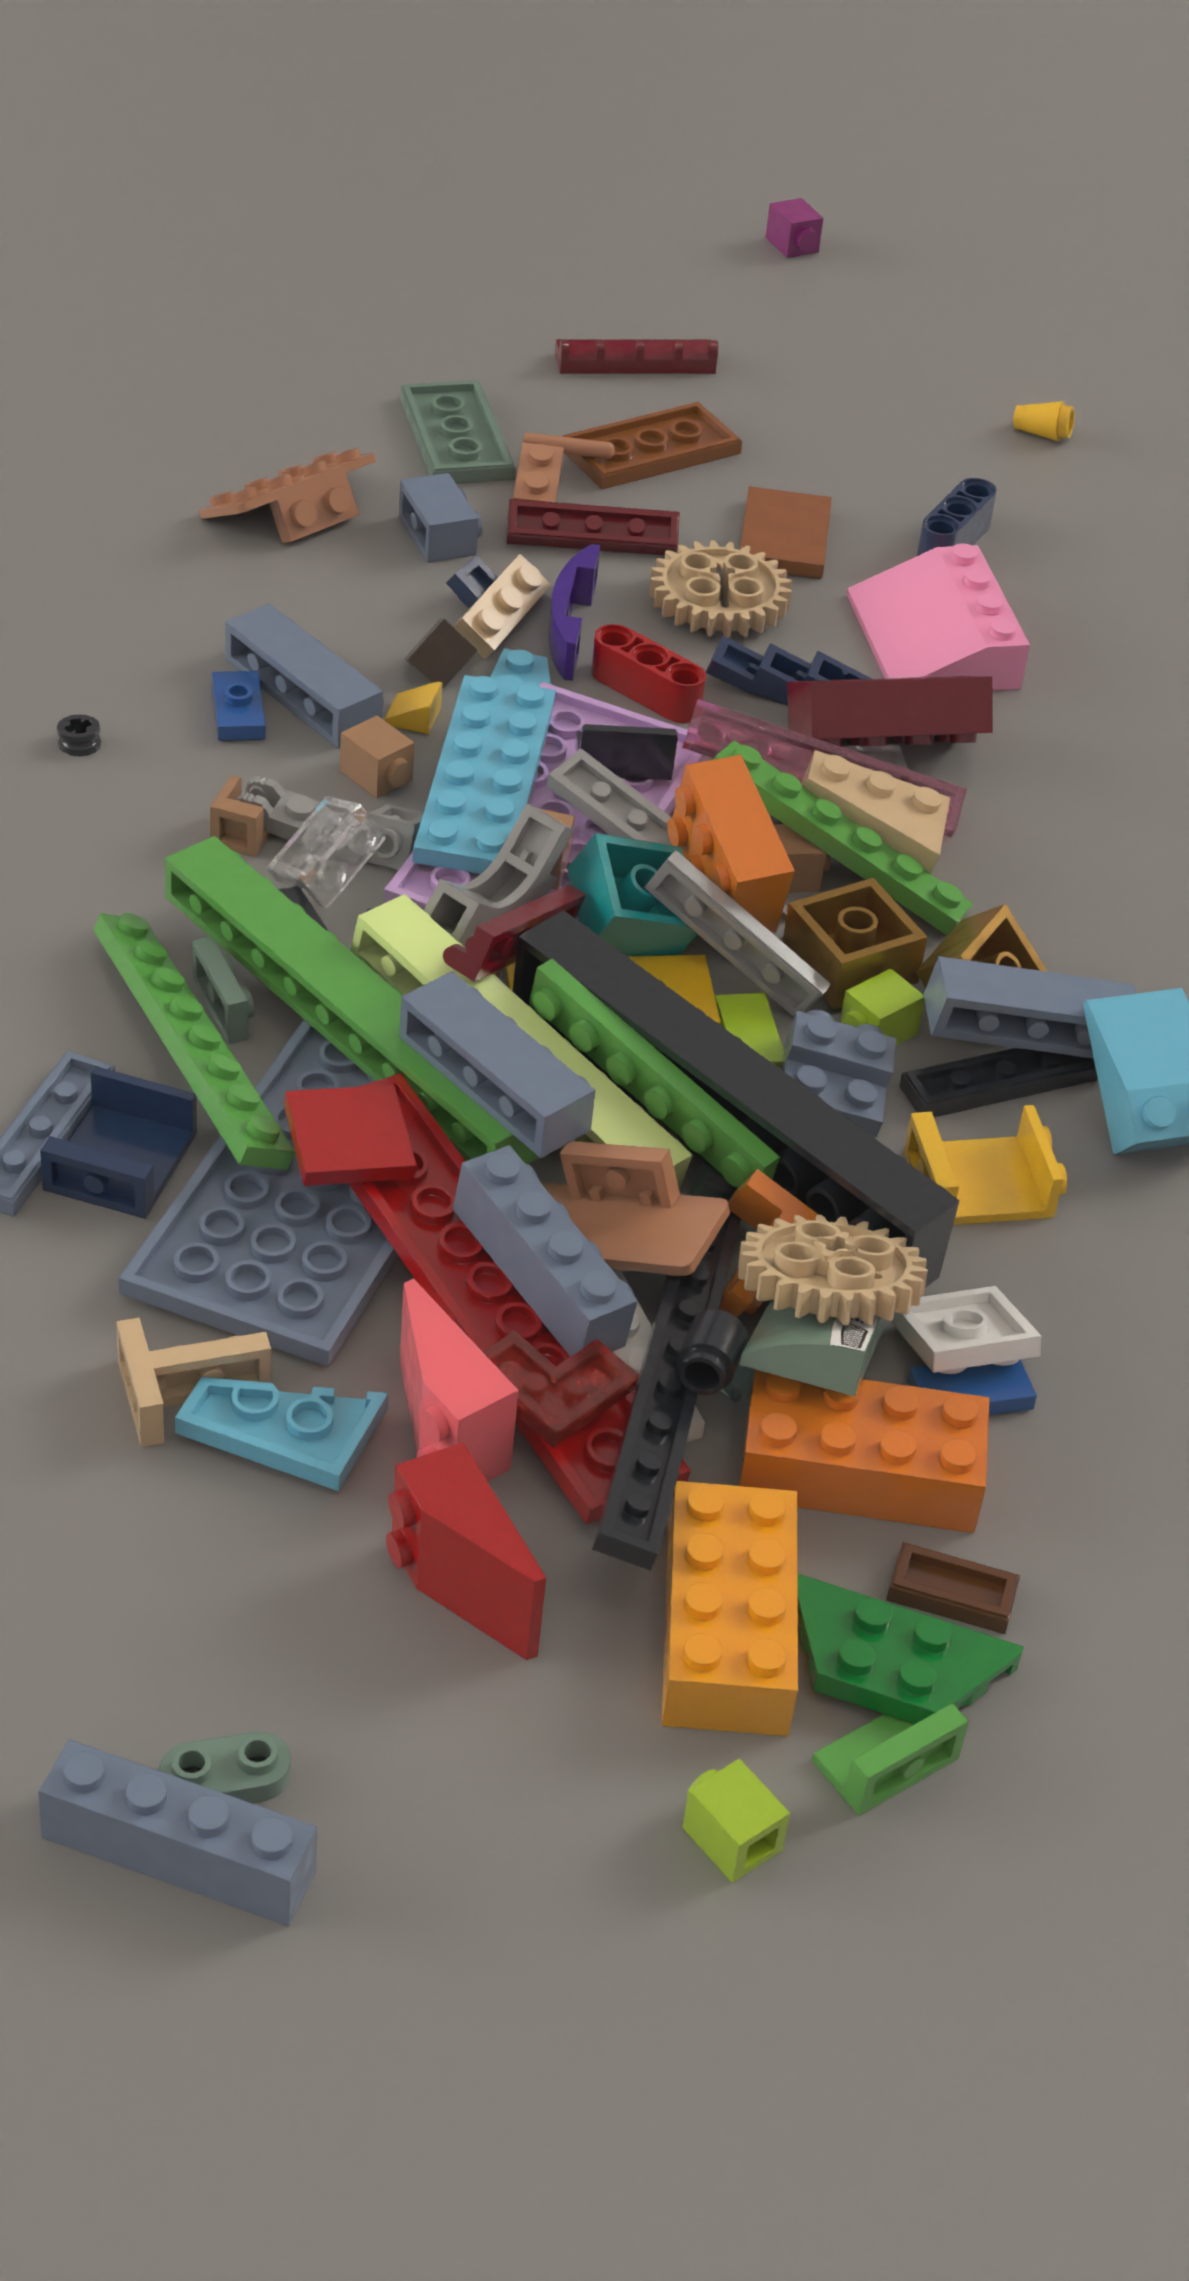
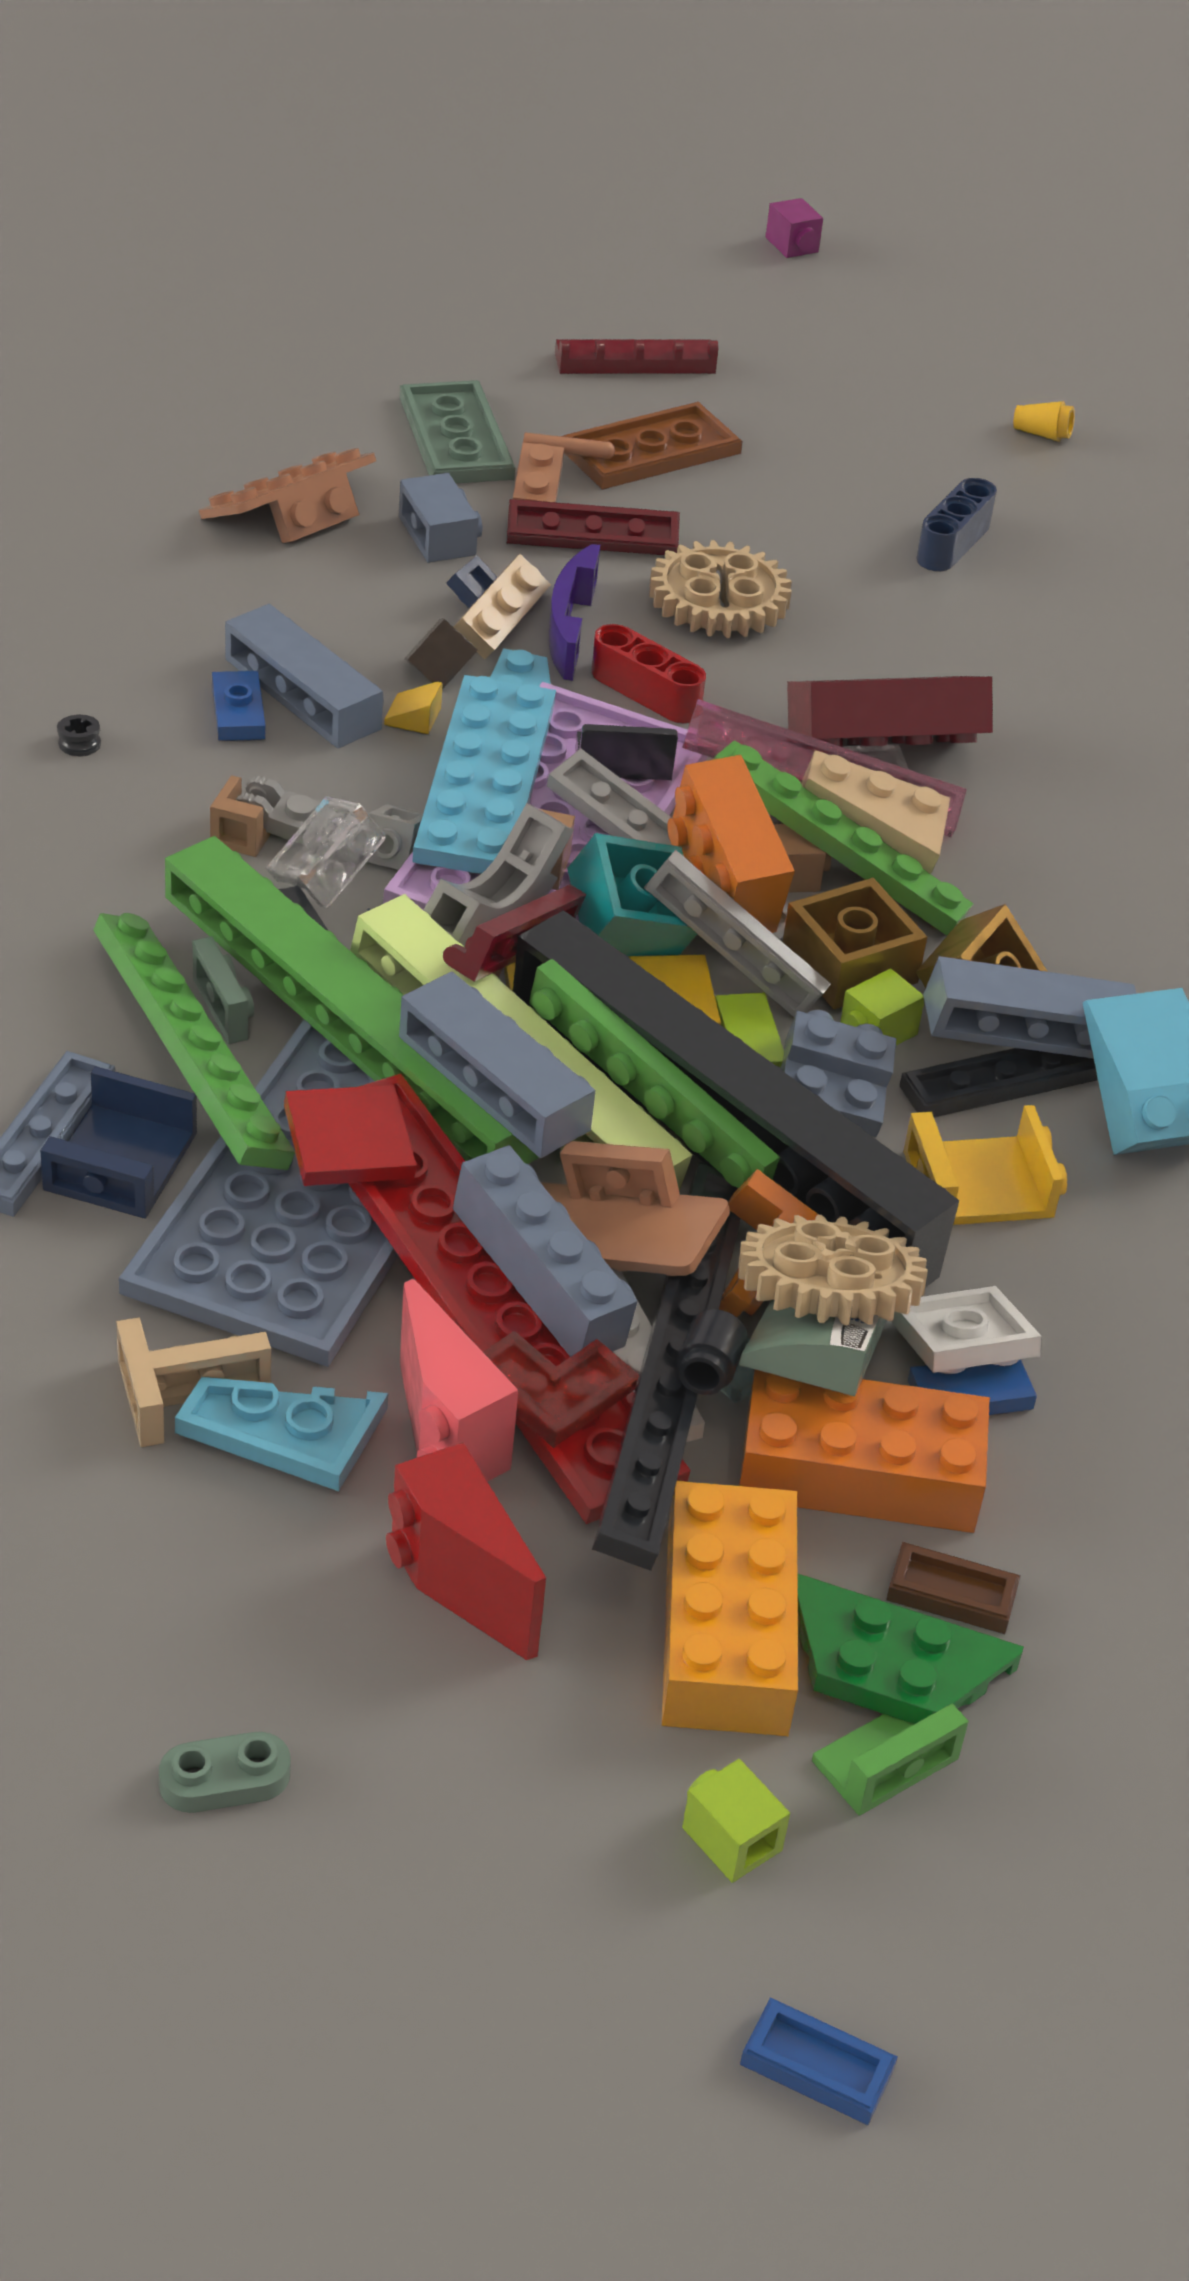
(178, 1832): sand blue brick -> none
(376, 756): medium nougat brick -> none
(769, 673): dark blue slope -> none
(788, 529): dark orange tile -> none
(818, 2061): none -> blue tile
(941, 619): bright pink slope -> none

